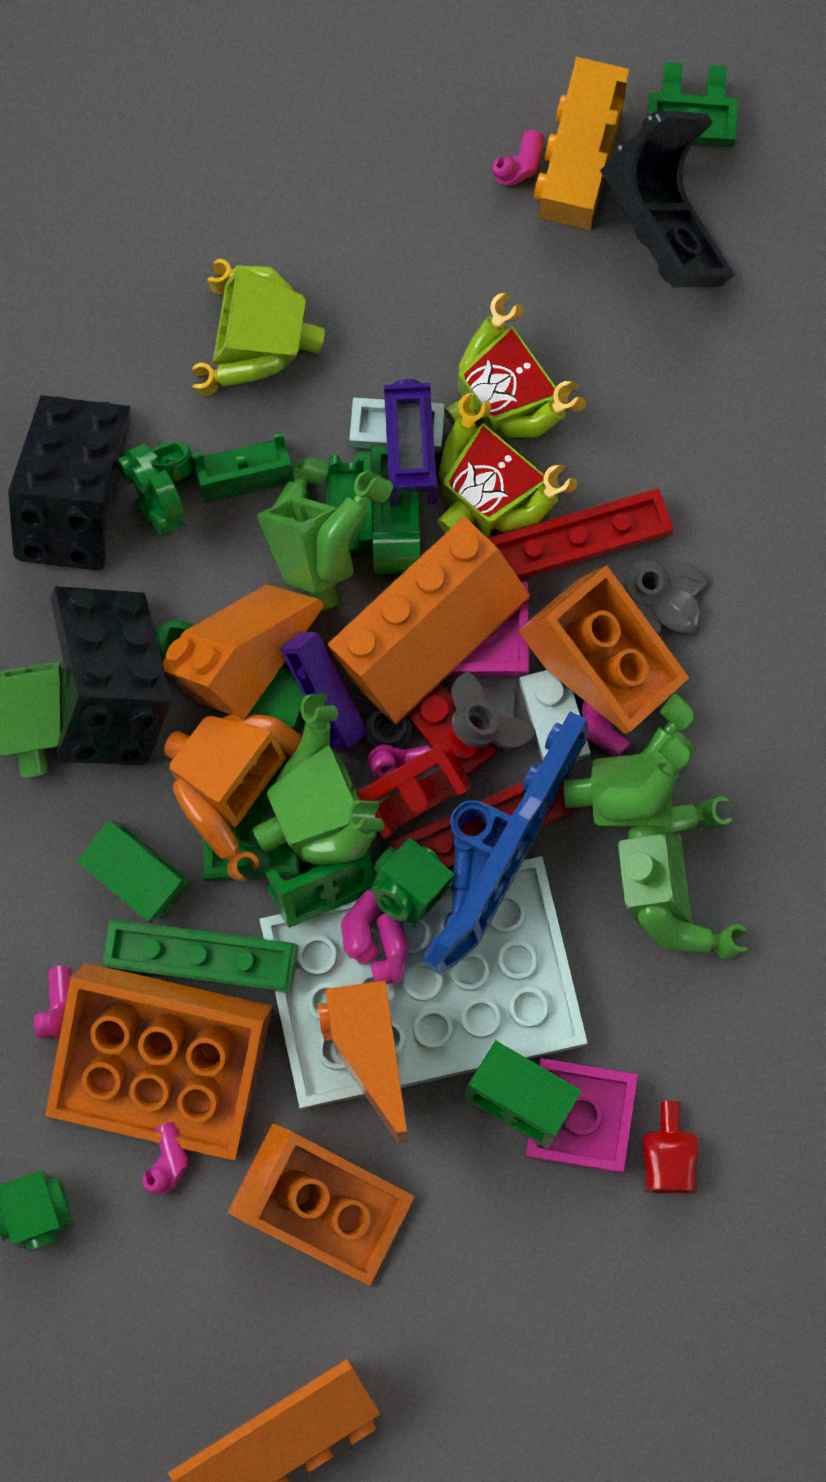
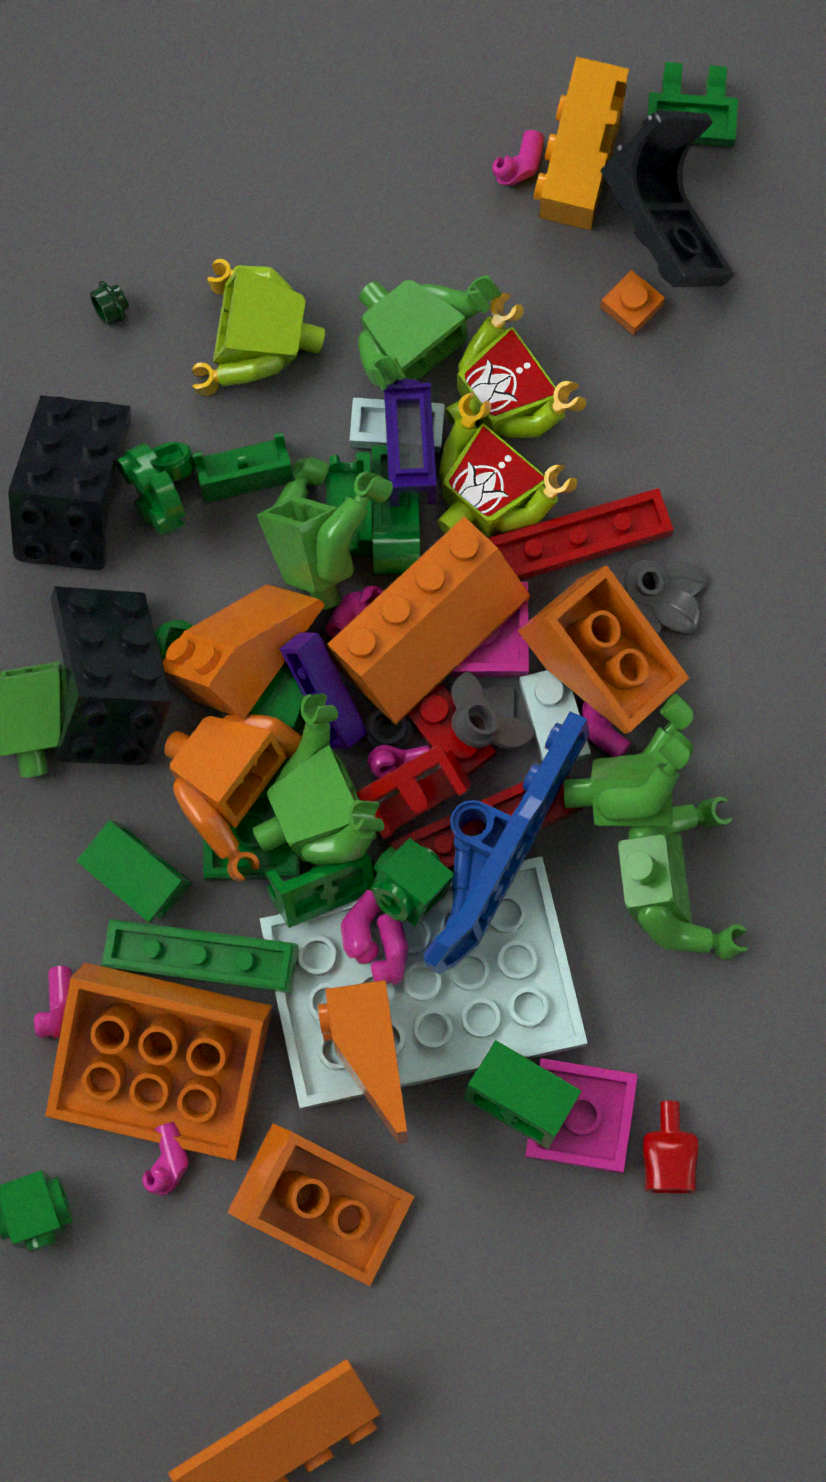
(109, 302): none -> dark green plate
(350, 607): none -> dark pink arm
(416, 326): none -> bright green torso
(632, 302): none -> orange plate

